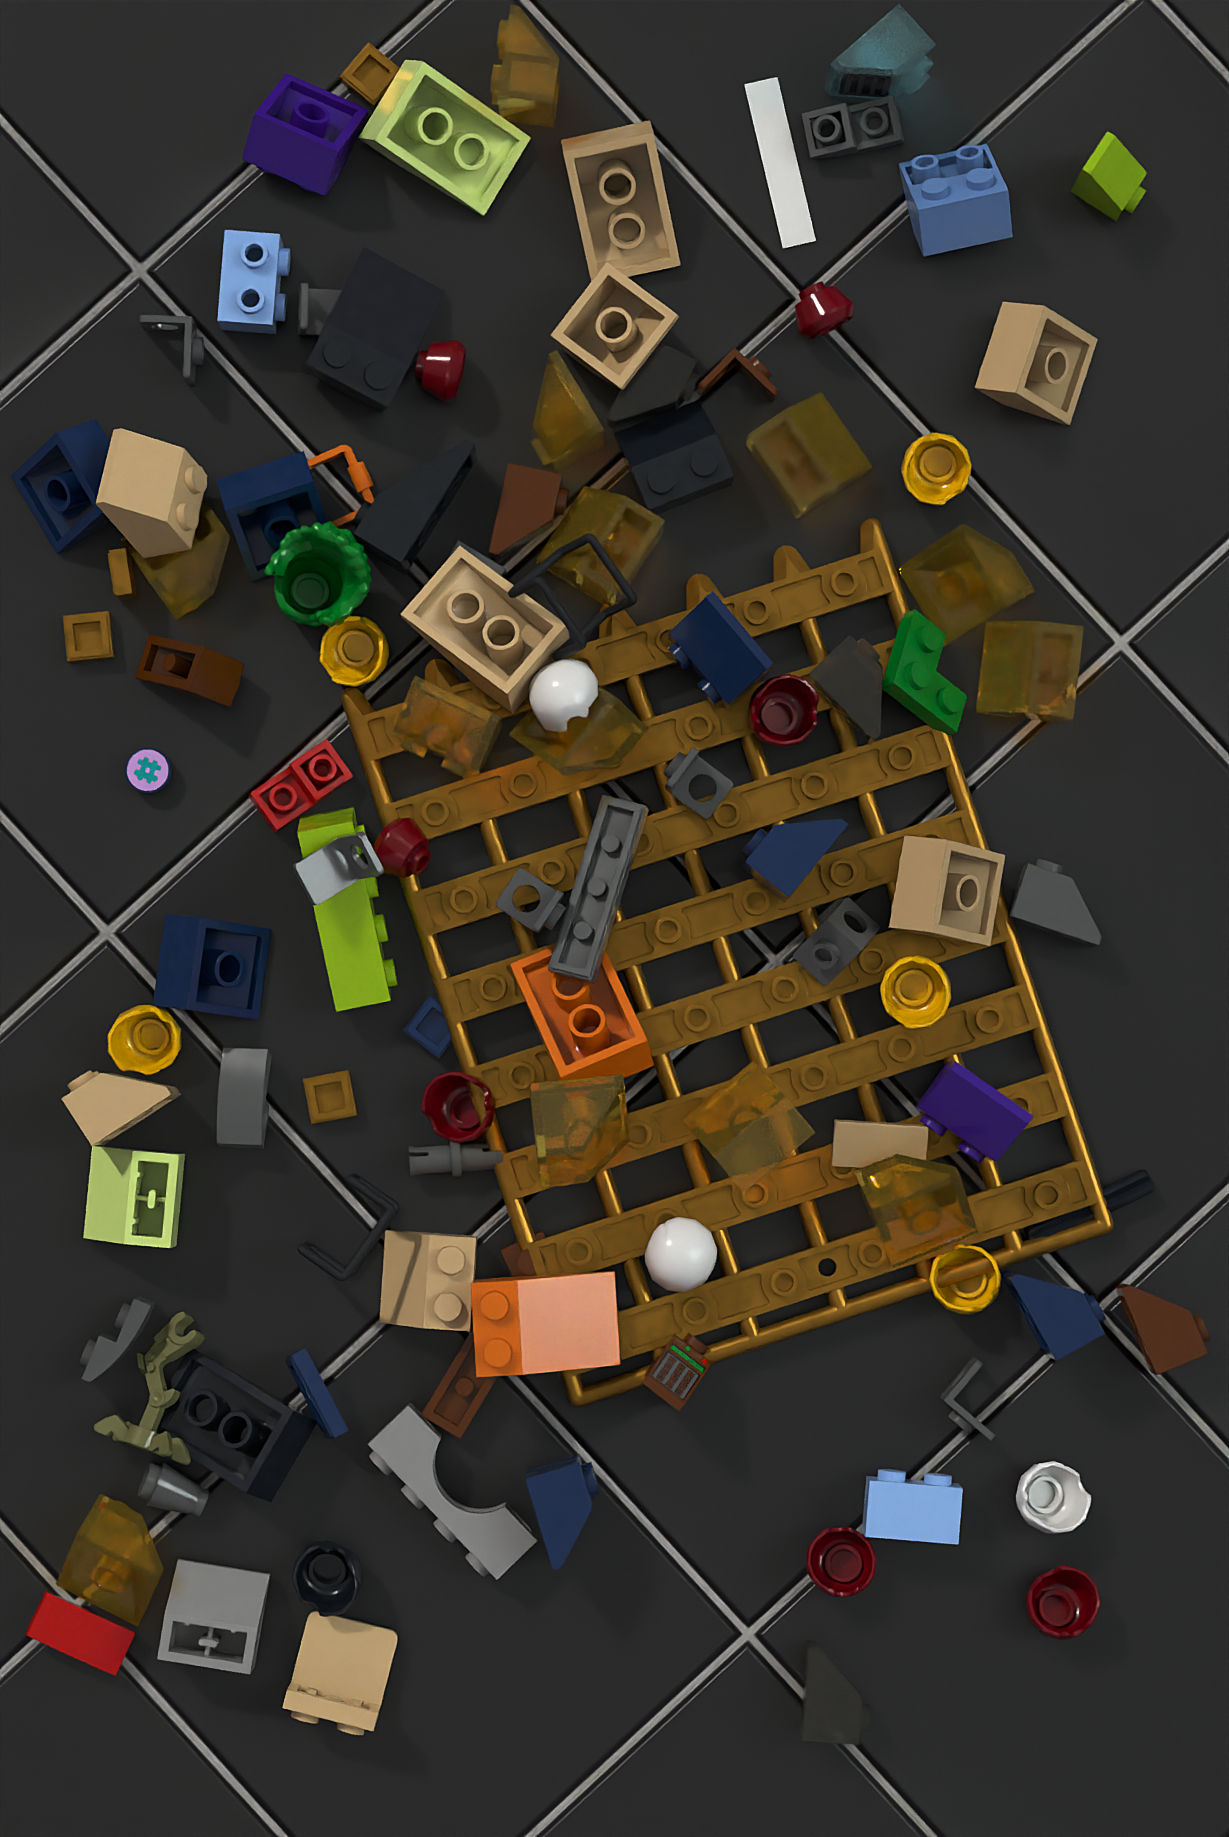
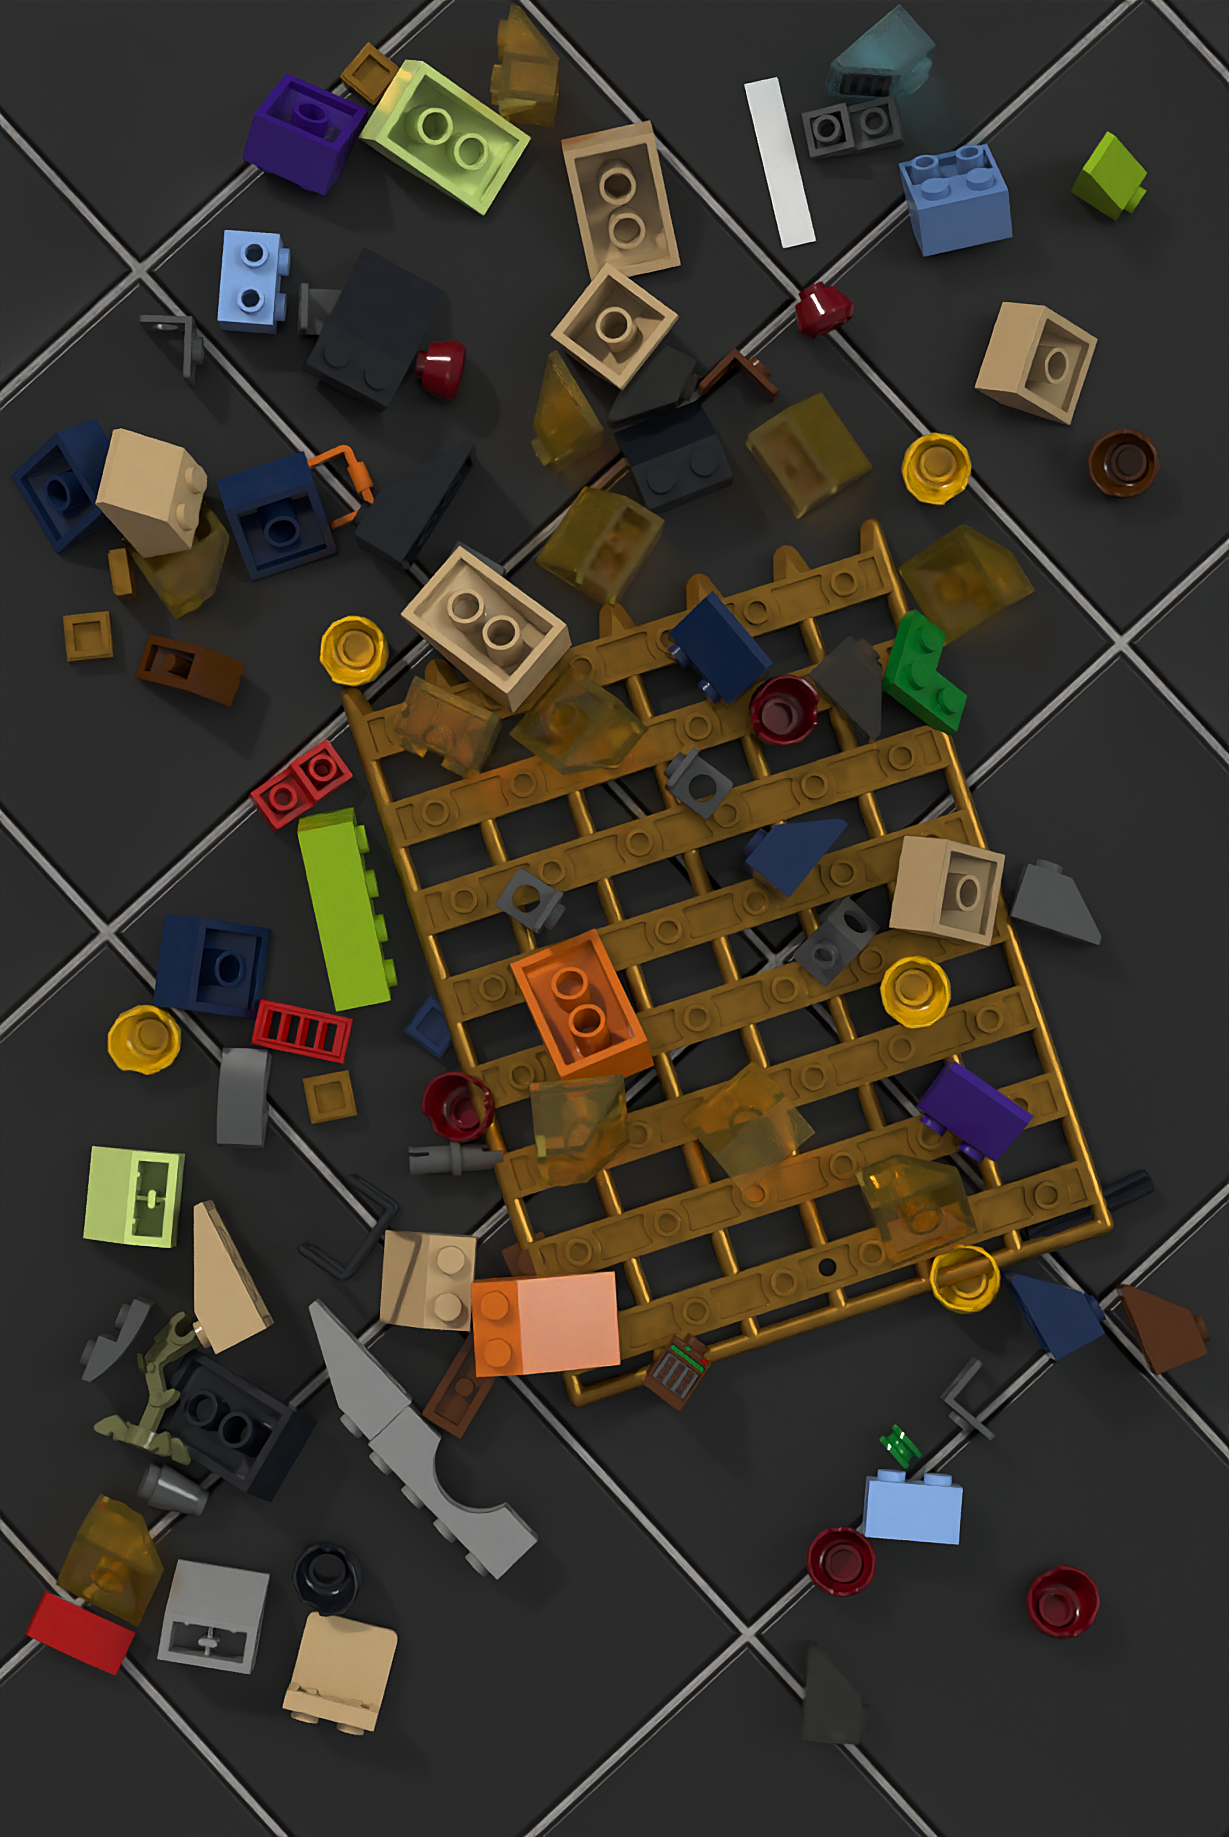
(113, 1103): tan slope -> none
(148, 770): tile -> none
(224, 1292): none -> tan slope
(264, 1020): none -> red slope
(316, 1394): dark blue tile -> none
(319, 574): green hair -> none
(336, 867): bracket -> none
(359, 1381): none -> light grey slope
(402, 848): dark red cone -> none
(526, 508): reddish brown slope -> none
(533, 579): black piece -> none
(562, 692): white hair -> none
(562, 1502): dark blue slope -> none
(598, 889): dark grey tile -> none
(681, 1254): white hair -> none
(867, 1142): tan slope -> none
(900, 1446): none -> green bush
(1030, 670): clear yellow slope -> none
(1052, 1498): white hair -> none
(1124, 463): none -> reddish brown hair

